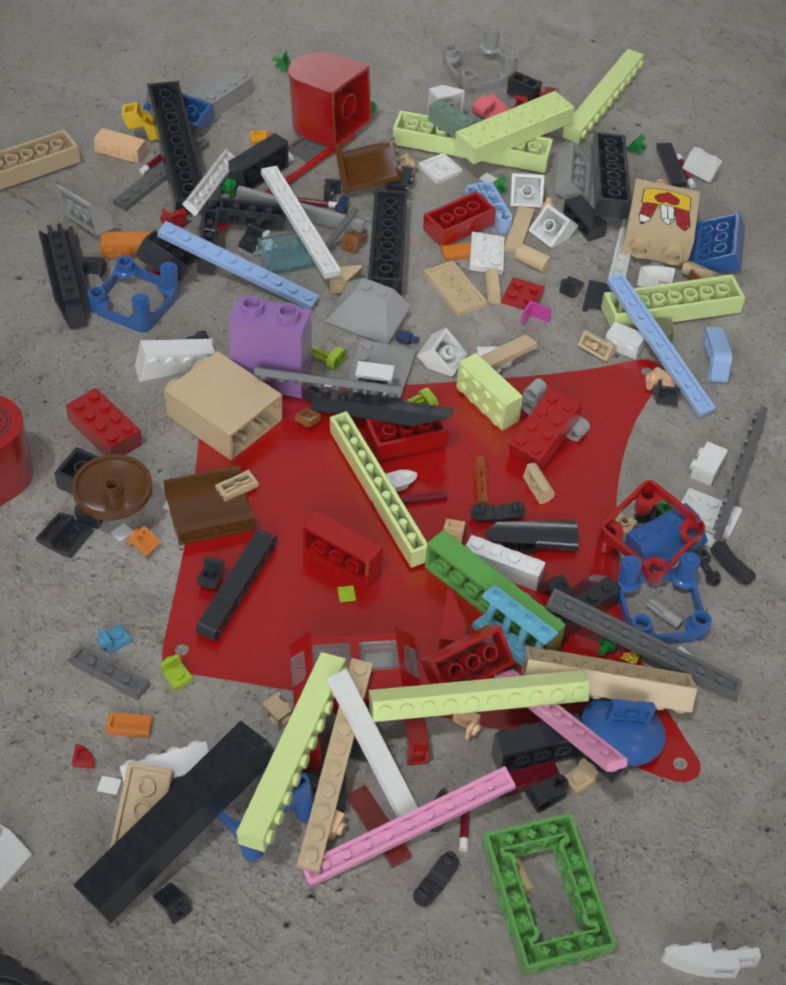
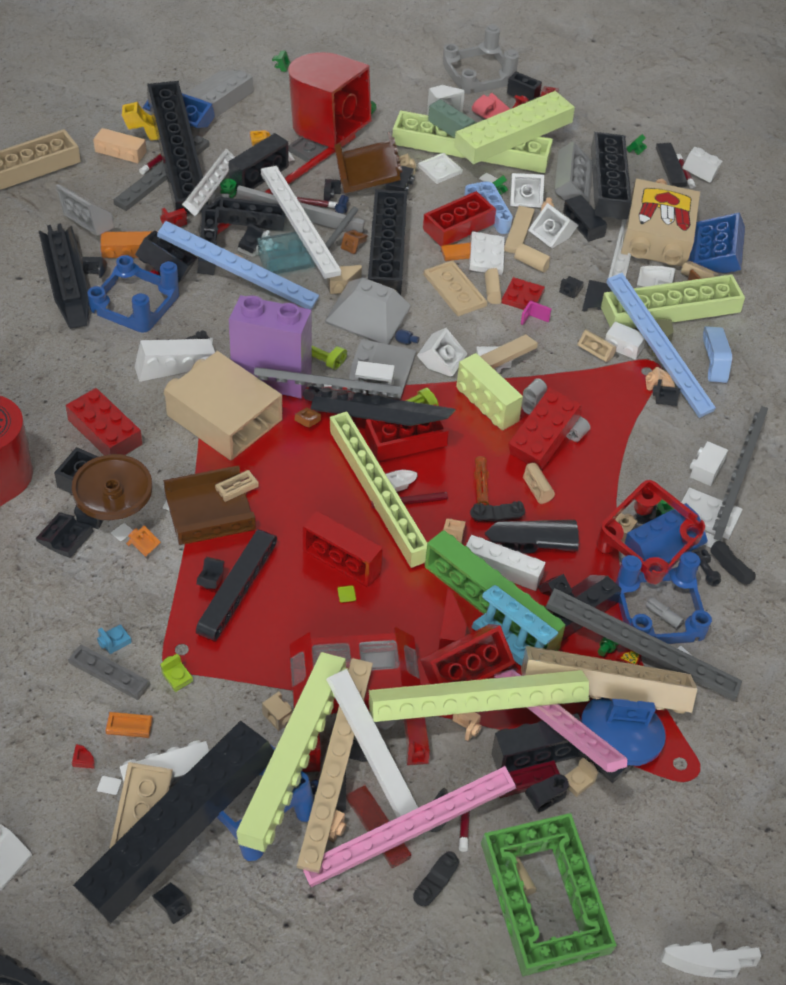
(603, 96): yellowish green brick -> none

